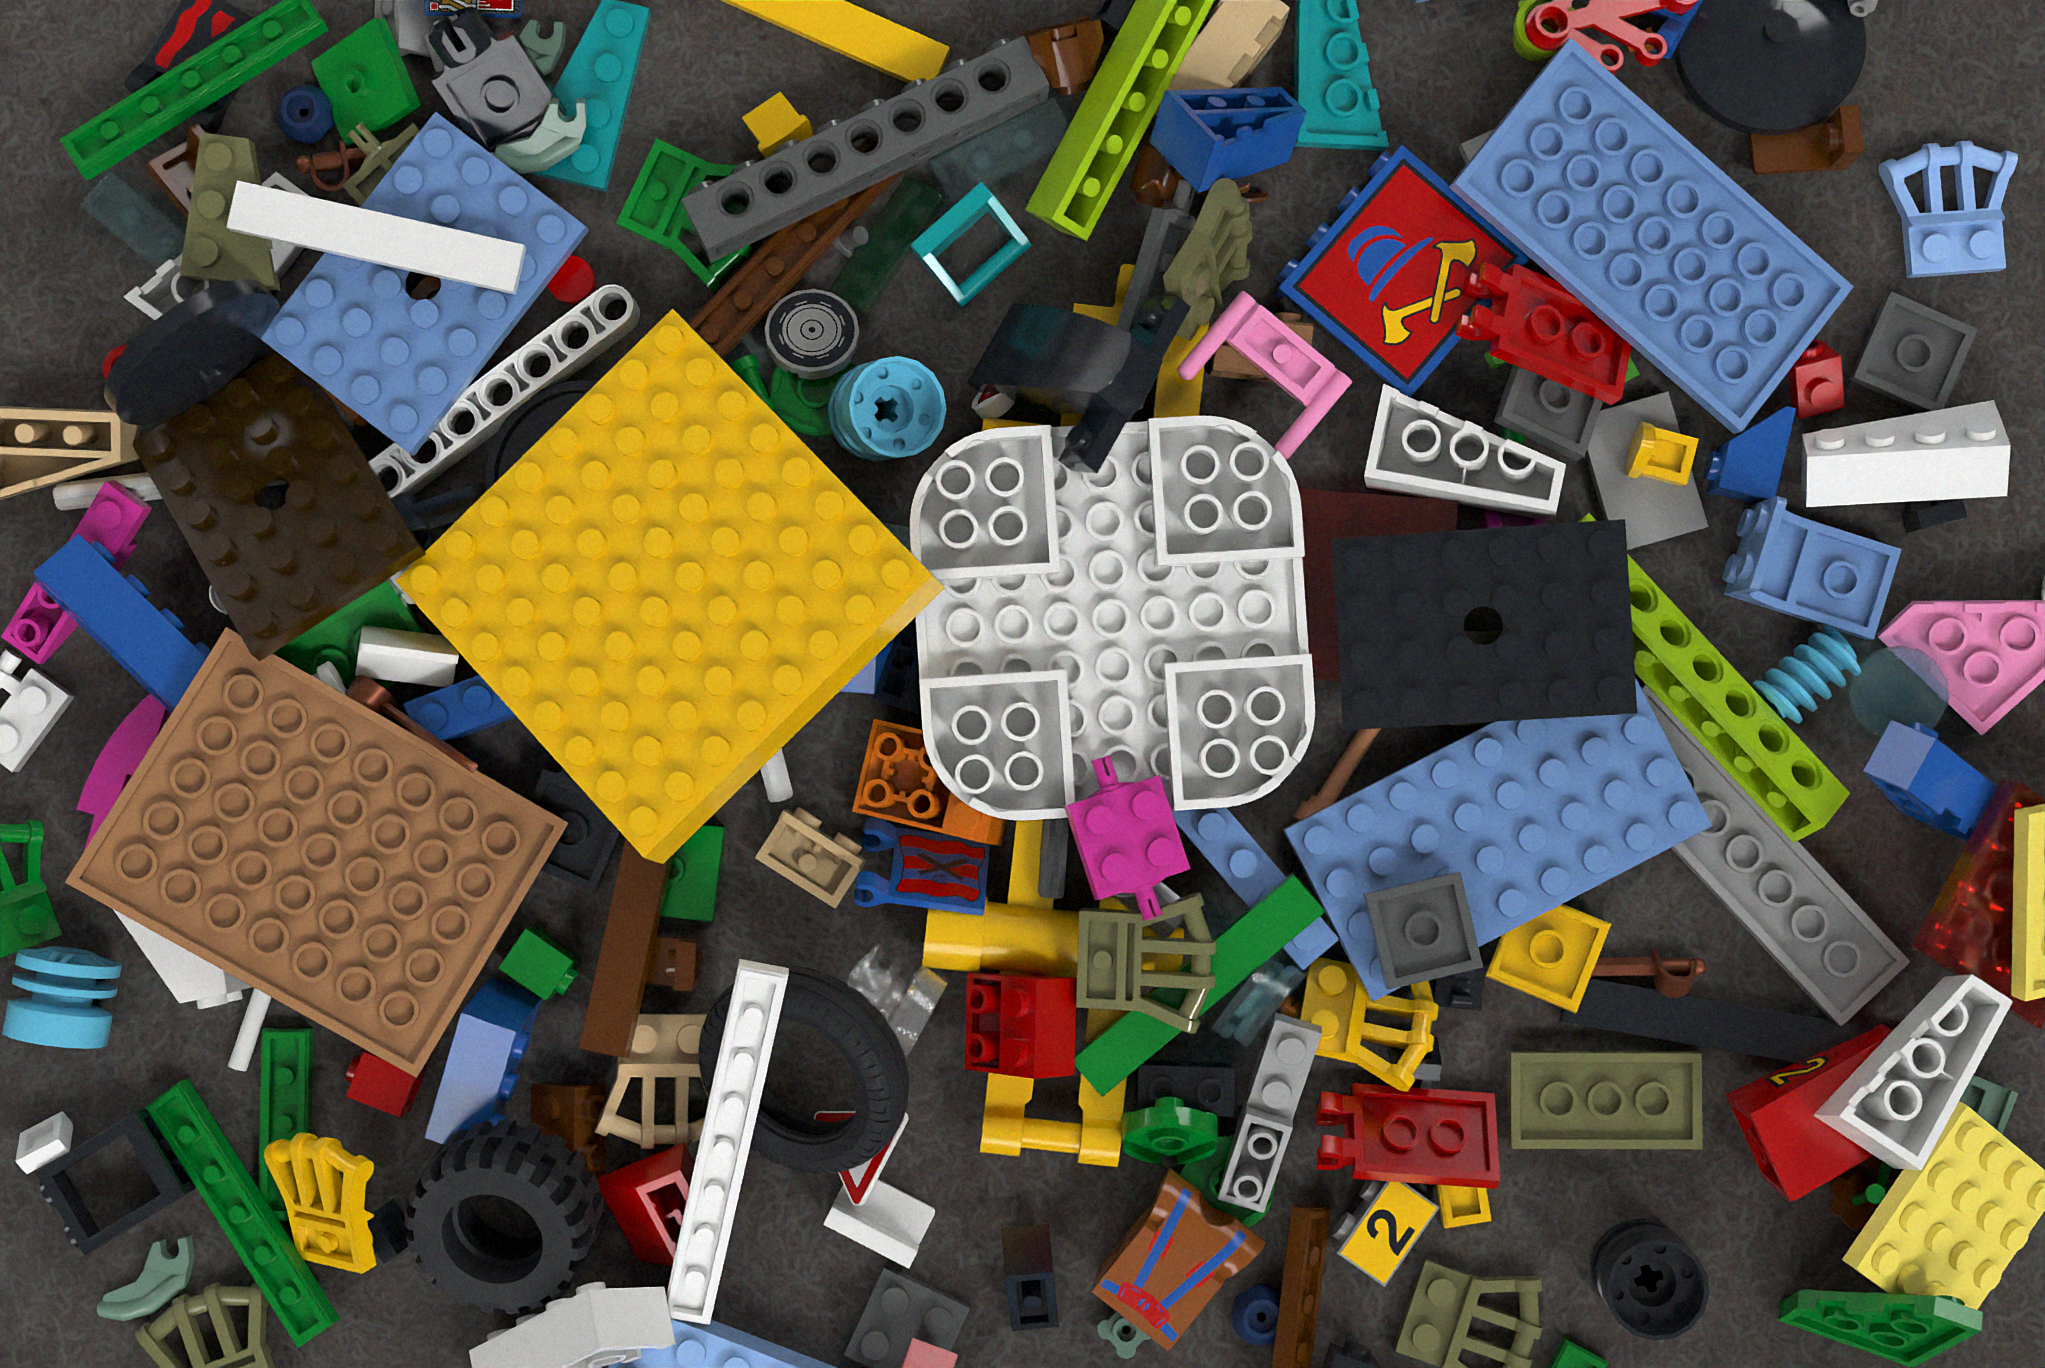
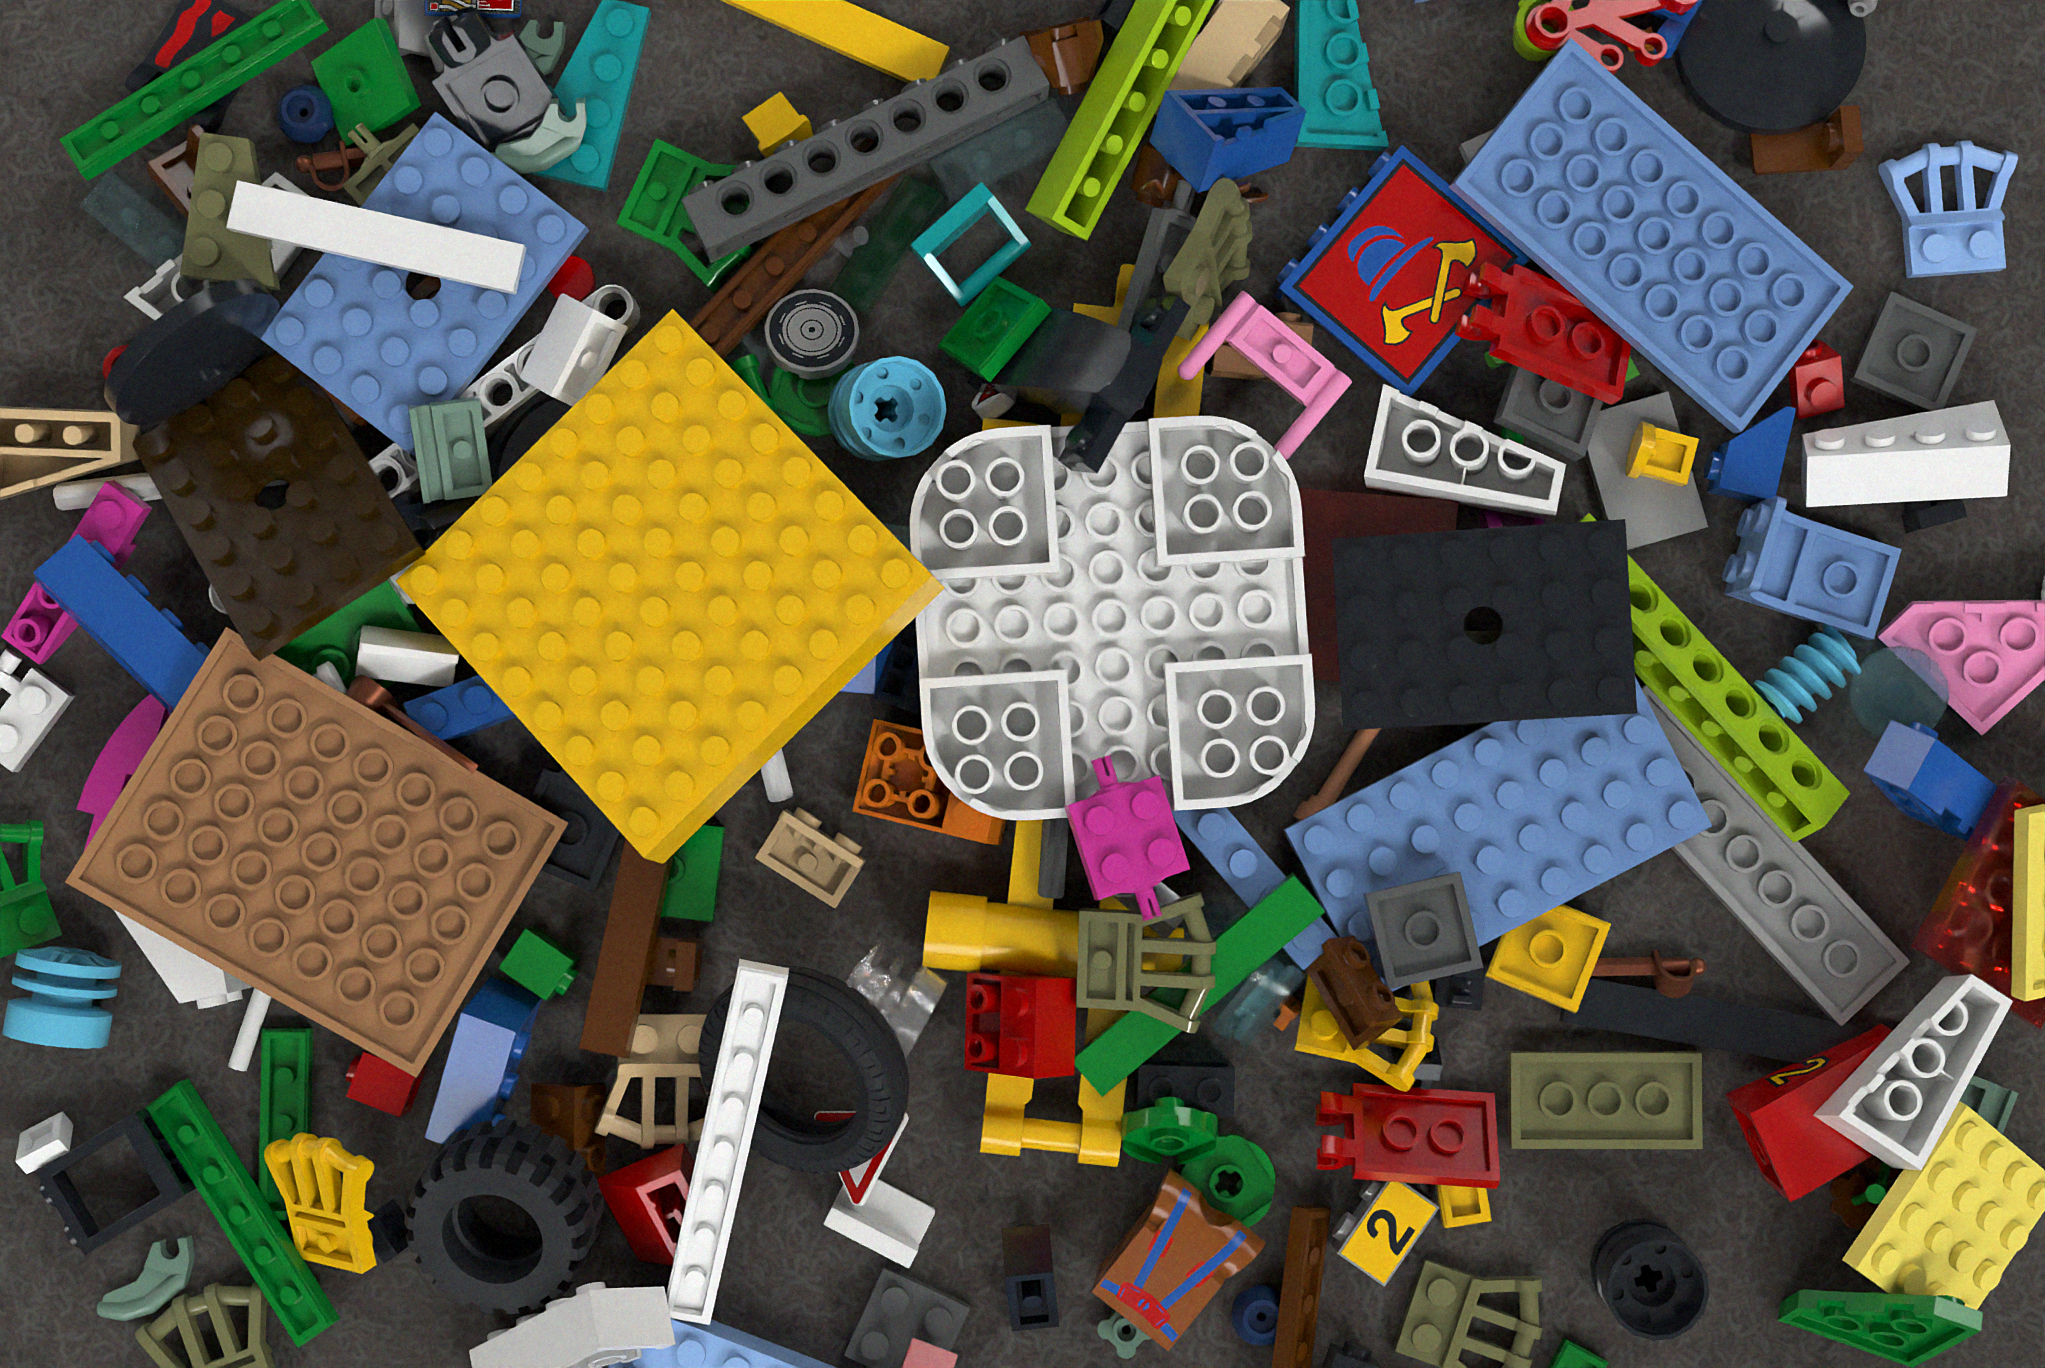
(450, 449): none -> sand green plate
(572, 350): none -> white panel
(925, 870): blue flag -> none
(994, 328): none -> green tile
(1268, 1112): light grey slope -> none
(1354, 991): none -> reddish brown bracket

